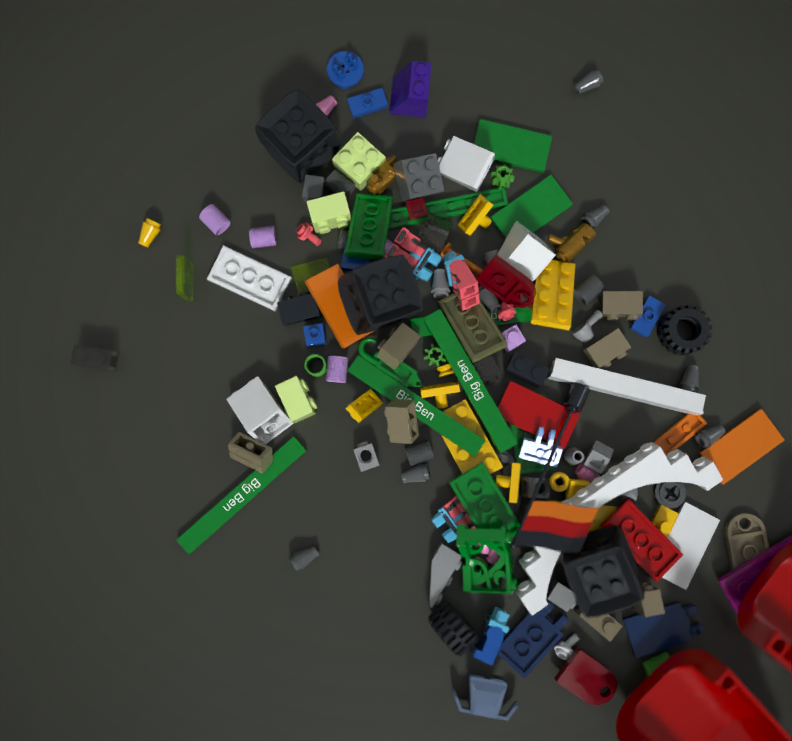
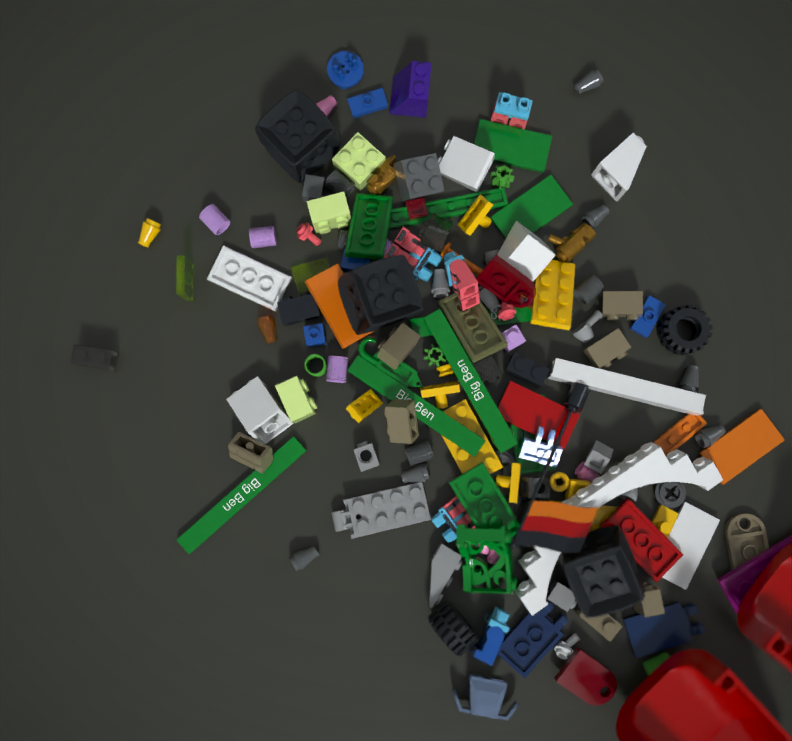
(267, 327): none -> clear orange cone
(383, 510): none -> light grey hinge
(511, 107): none -> medium azure hips
(569, 456): light grey cone -> none
(619, 167): none -> white slope

